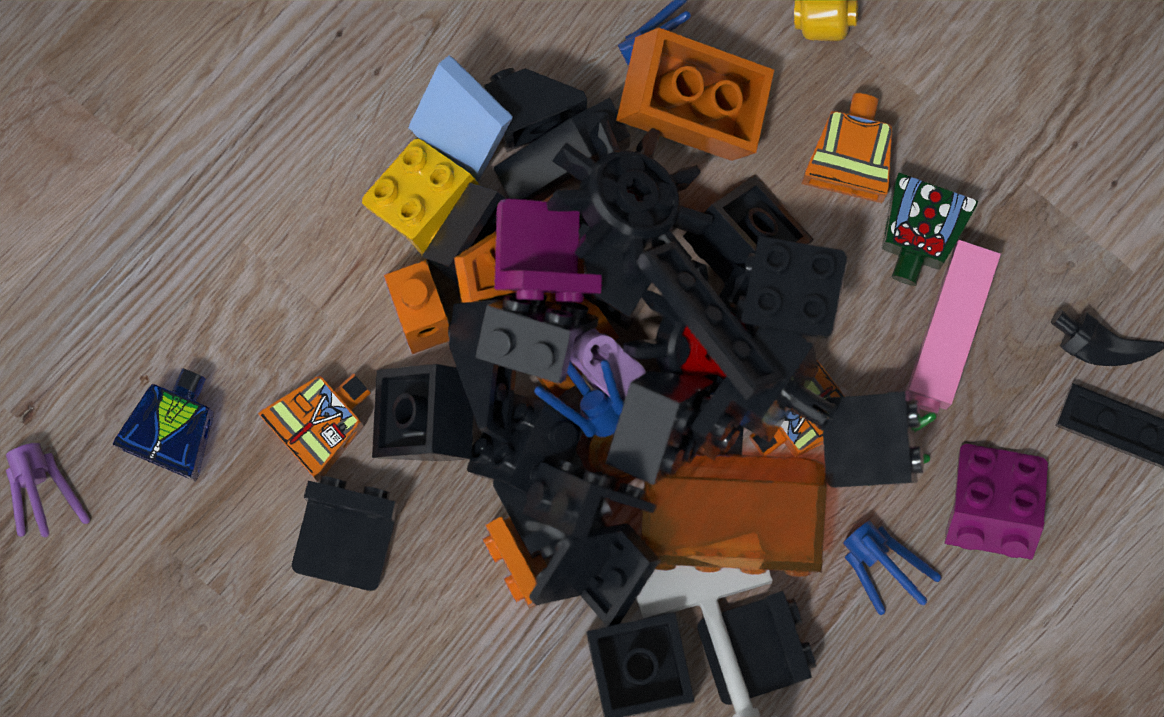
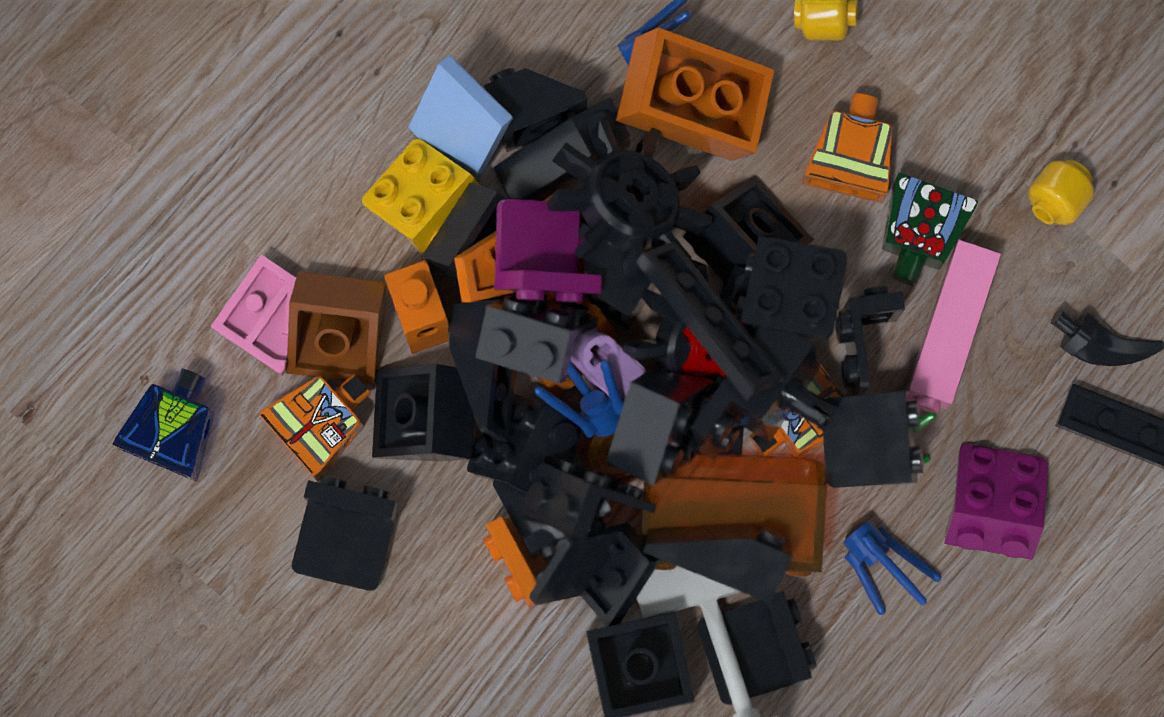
(27, 471): medium lavender plant -> none
(259, 314): none -> bright pink wing
(335, 327): none -> dark orange slope
(730, 554): none -> black slope
(872, 308): none -> black bracket
(1061, 192): none -> yellow head

